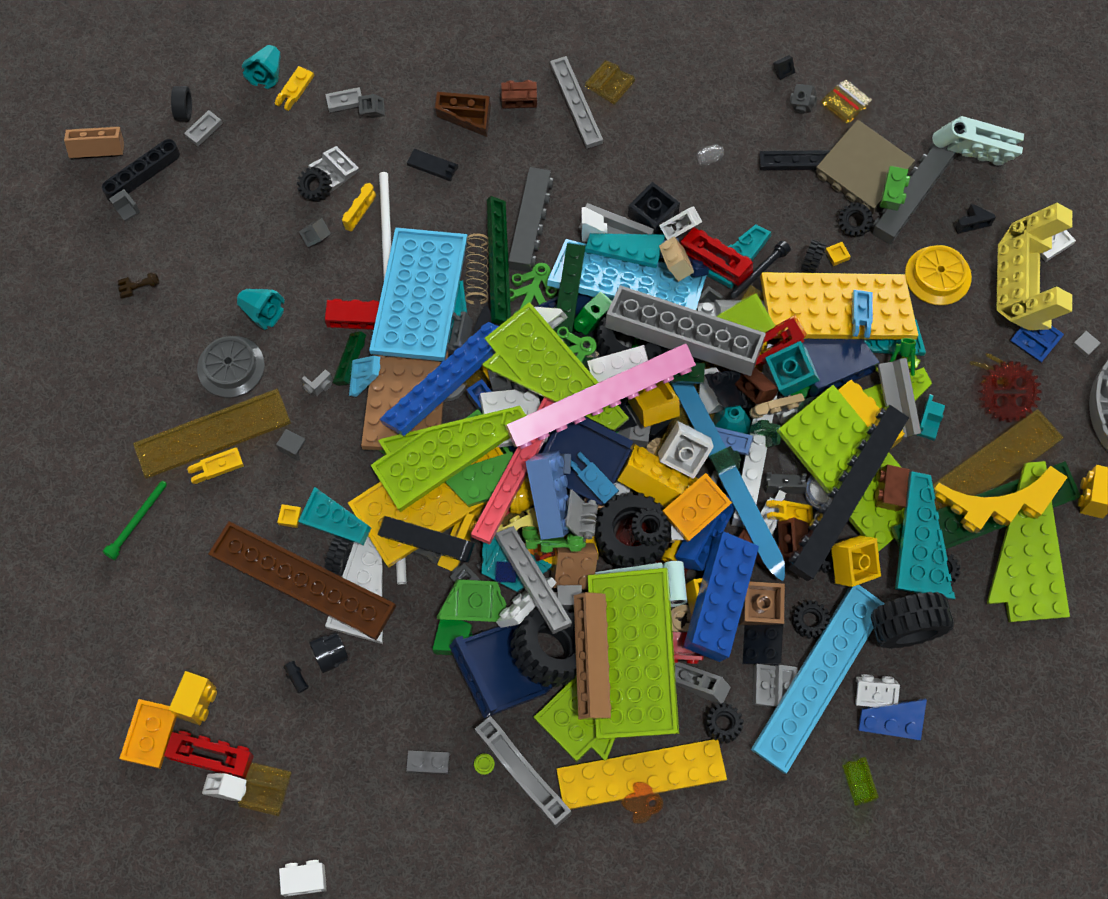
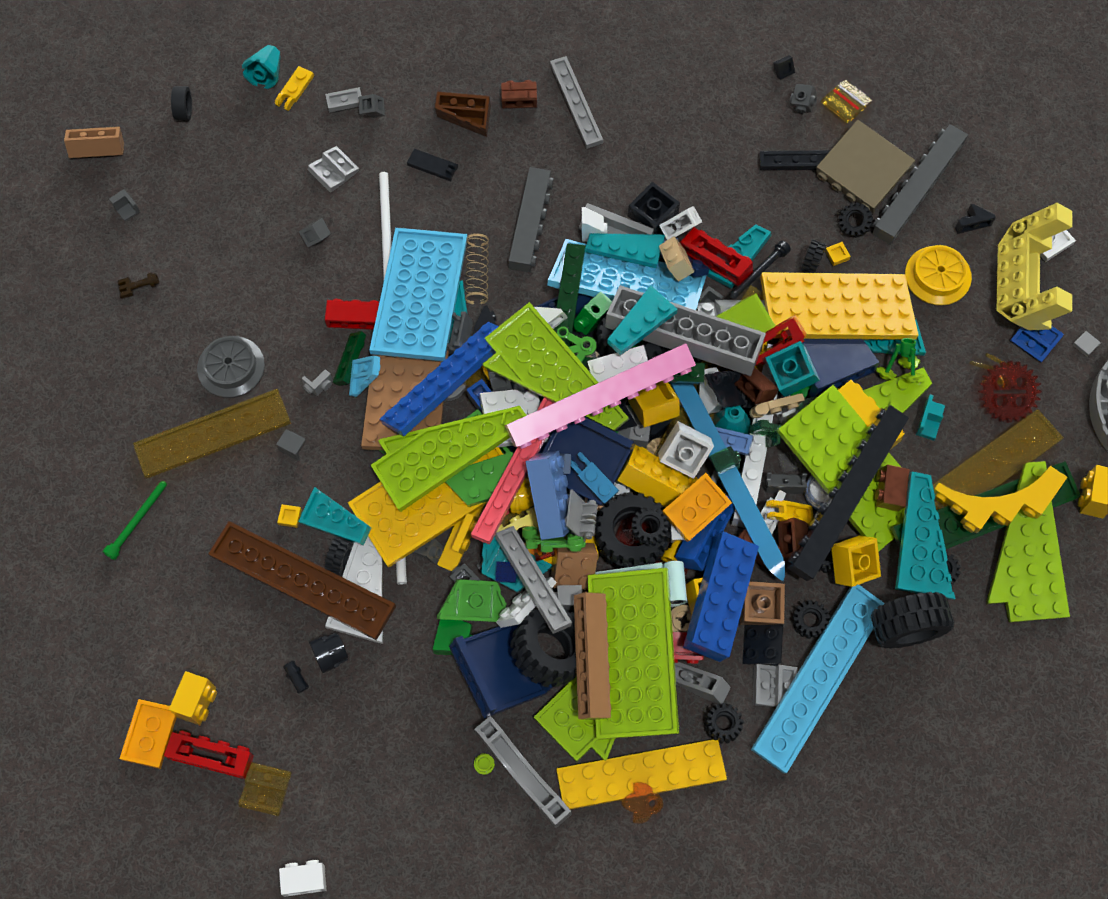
(146, 163): black beam -> none
(203, 128): light grey plate -> none
(216, 465): yellow hinge -> none
(224, 786): white slope -> none
(261, 306): teal cone -> none
(322, 189): black tyre -> none
(359, 207): yellow hinge -> none
(426, 539): black beam -> none
(428, 762): flat silver plate -> none
(498, 260): dark green plate -> none
(533, 289): bright green plant -> none
(610, 82): clear yellow slope -> none
(643, 319): none -> teal wing
(710, 154): clear brick -> none
(860, 781): clear neon green hinge -> none
(862, 312): dark azure hinge -> none
(876, 691): white bracket -> none
(894, 187): bright green brick -> none
(895, 720): blue wing -> none
(899, 393): light grey panel -> none
(979, 140): light aqua hinge -> none

